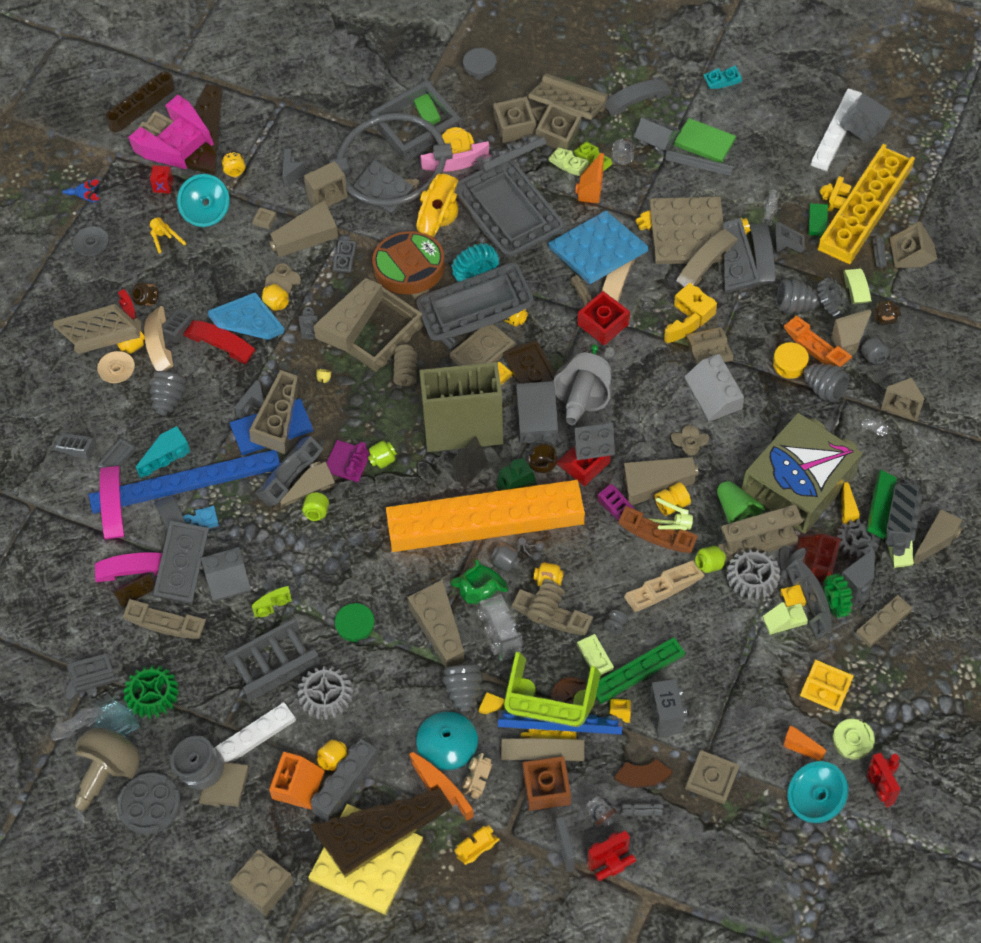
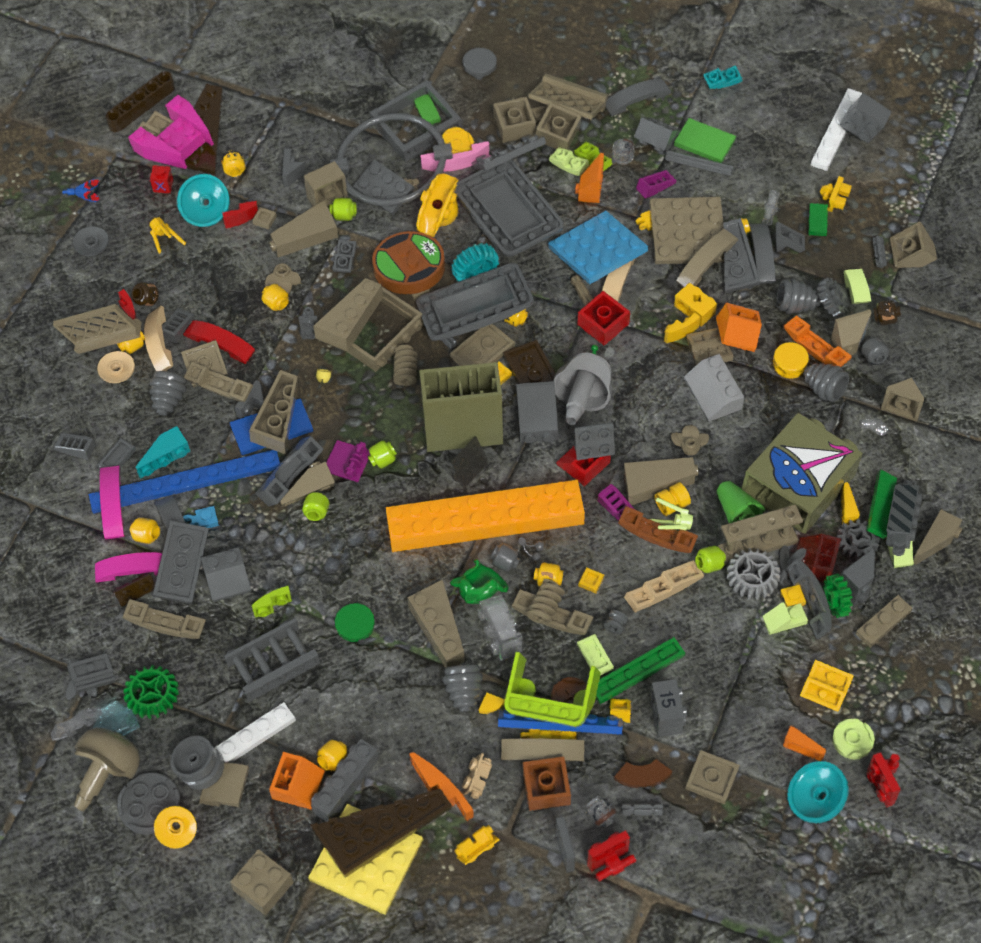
(144, 530): none -> yellow head
(168, 834): none -> yellow dish
(206, 355): none -> dark tan plate
(218, 383): none -> dark tan slope
(244, 214): none -> red slope
(247, 316): dark azure plate -> none
(310, 691): light grey gear -> none
(343, 209): none -> lime head
(450, 751): teal dish -> none
(516, 475): dark green torso -> none
(543, 458): dark brown hair -> none
(591, 580): none -> yellow tile
(647, 190): none -> magenta slope
(739, 326): none -> orange slope
(865, 205): yellow tile -> none

